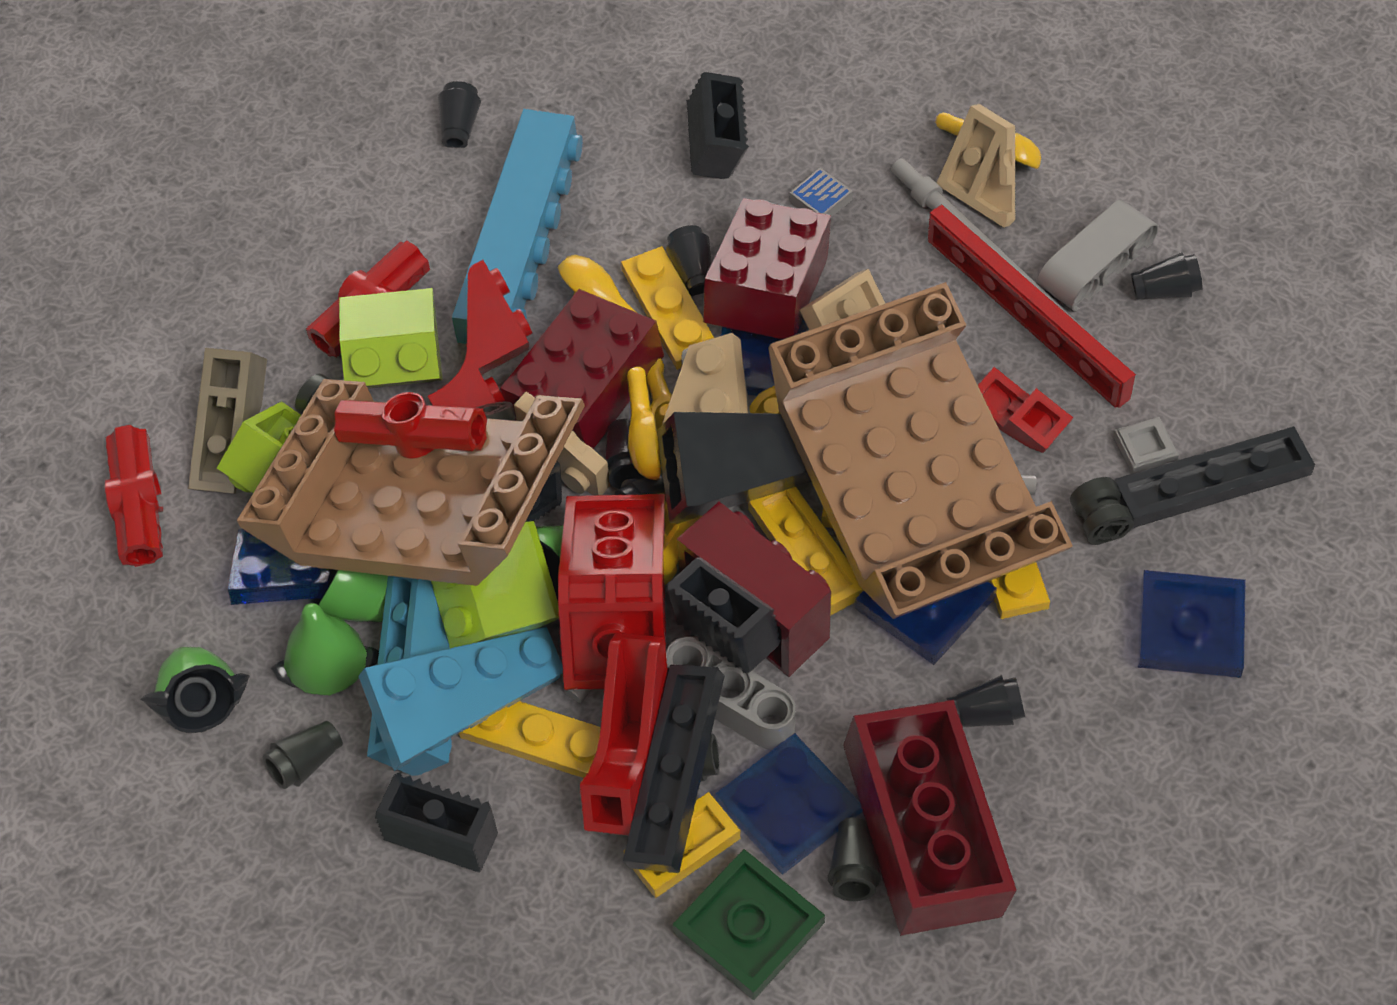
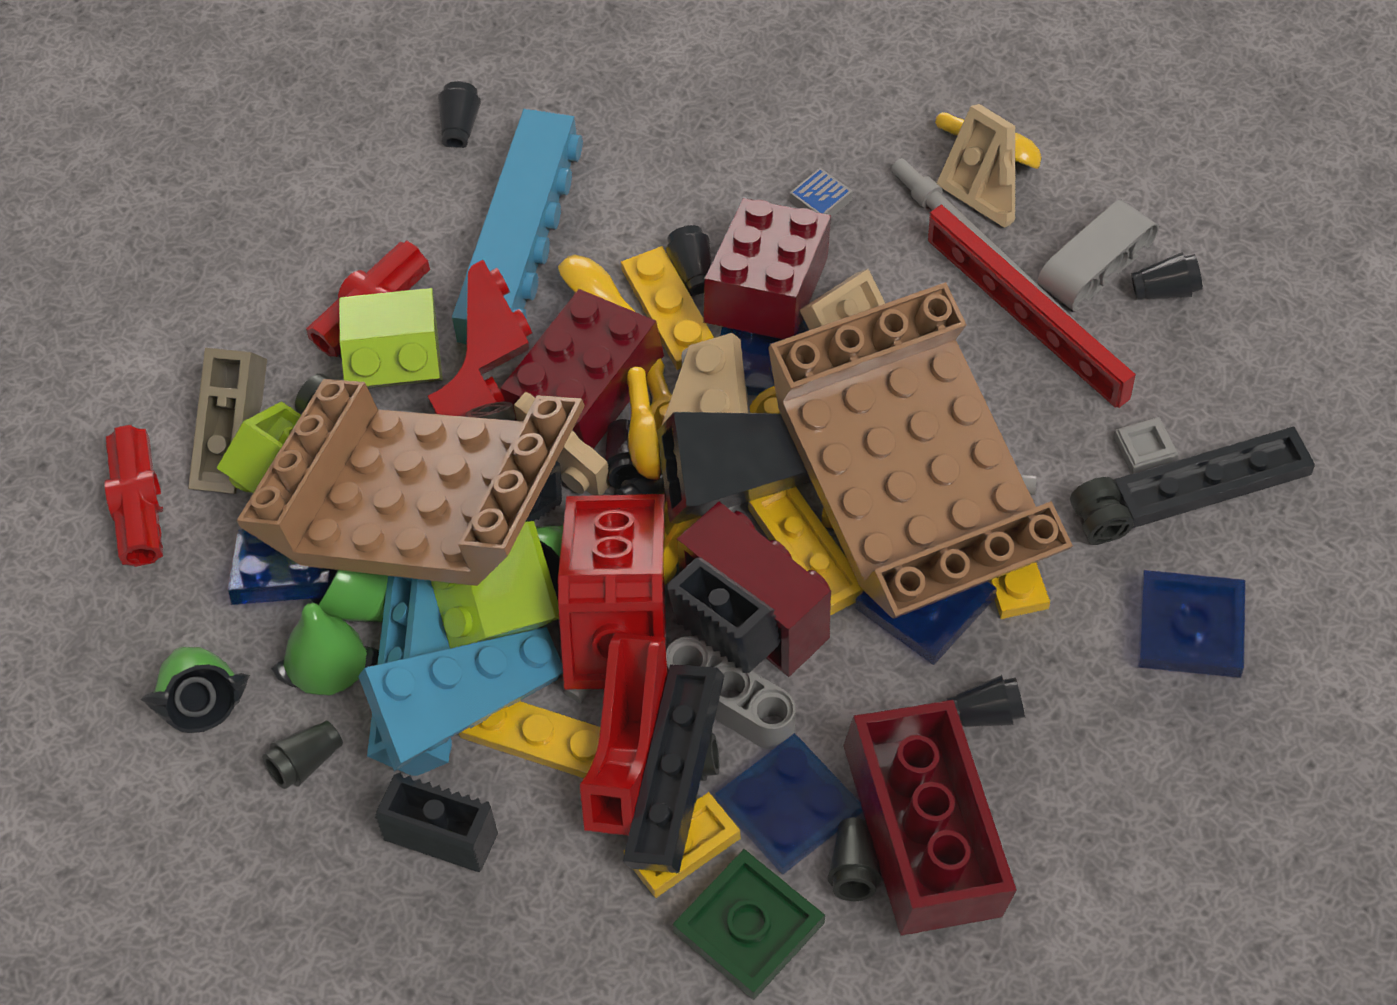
(410, 425): red piece -> none
(716, 125): black brick -> none
(1025, 417): red slope -> none

